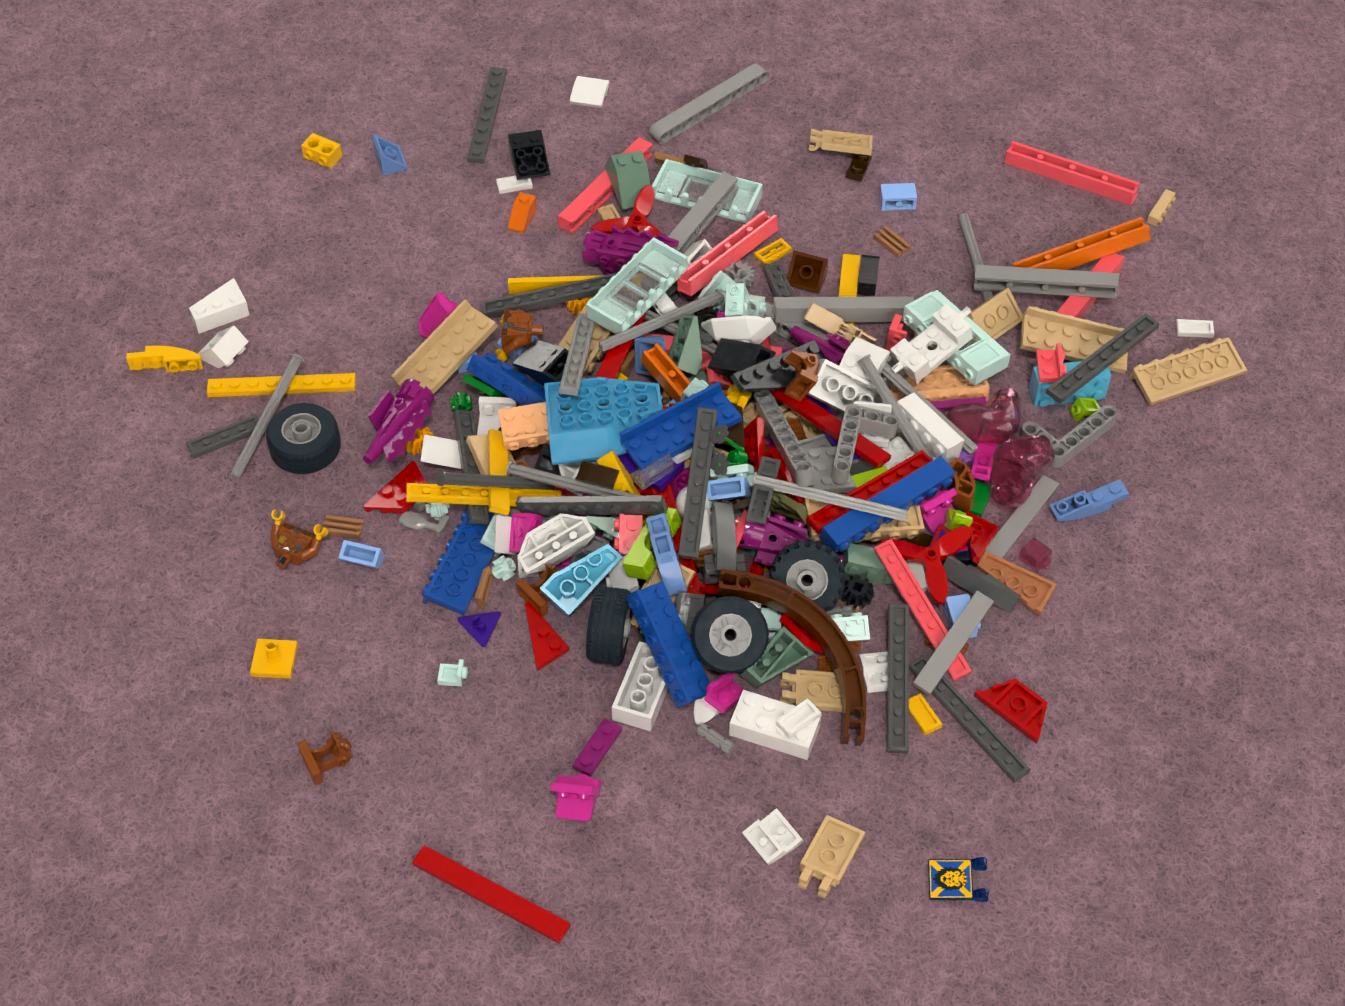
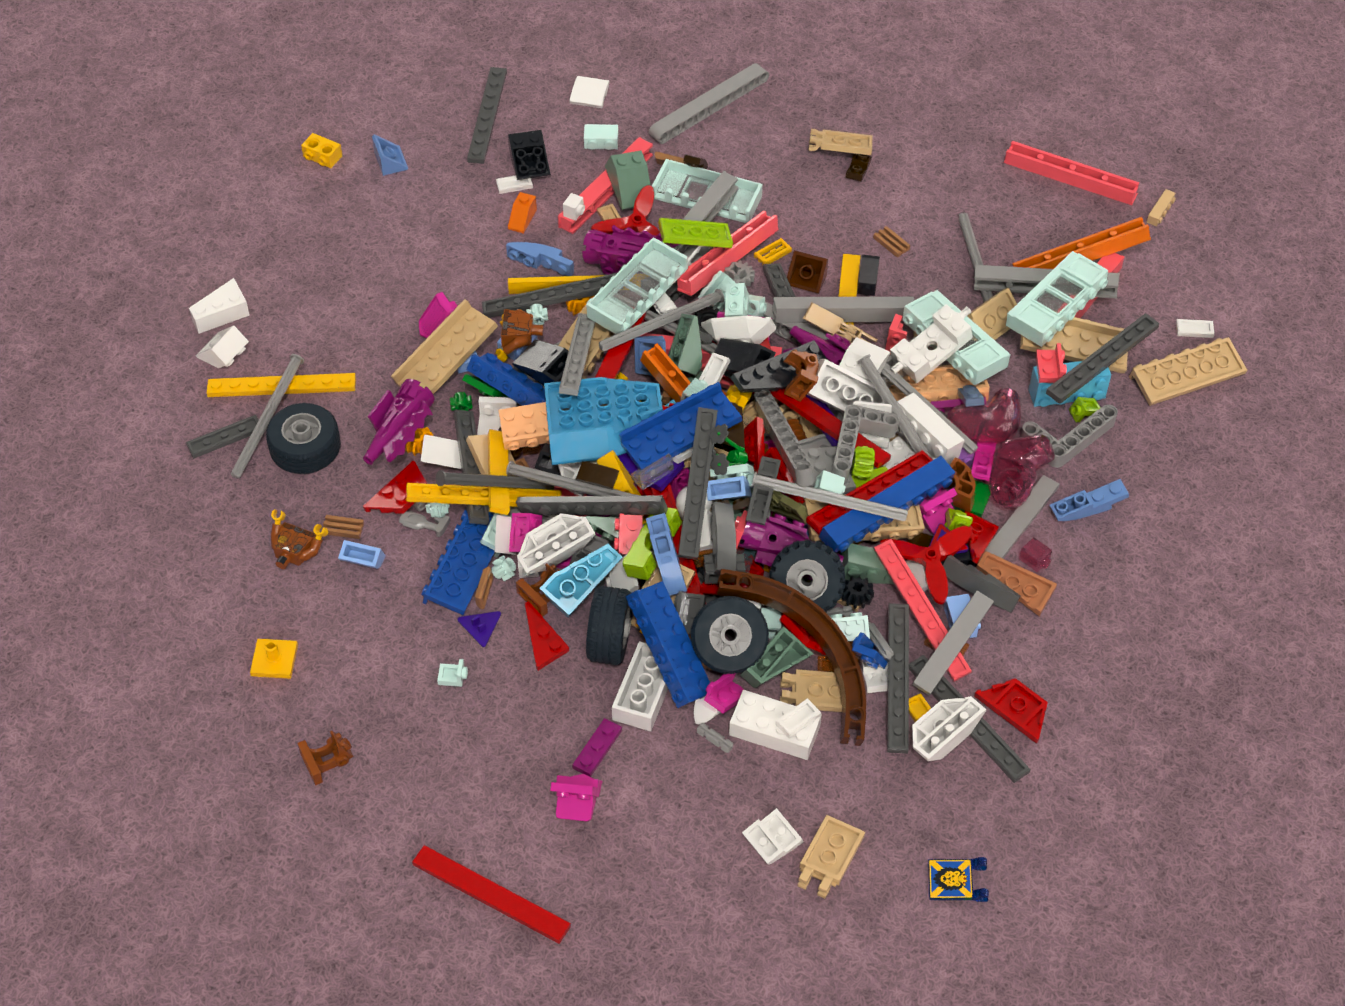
(172, 358): yellow slope -> none
(538, 254): none -> medium blue slope
(539, 314): none -> light aqua gear
(573, 206): none -> white plate
(600, 136): none -> light aqua brick
(628, 363): medium nougat tile -> none
(695, 233): none -> lime tile
(715, 369): none -> white tile
(830, 482): none -> light aqua brick
(863, 462): none -> lime gear
(864, 650): none -> blue bracket
(879, 642): none -> light grey axle
(898, 196): light blue brick -> none
(945, 726): none -> white wedge
(970, 396): none -> sand blue plate
(1057, 298): none -> light aqua window

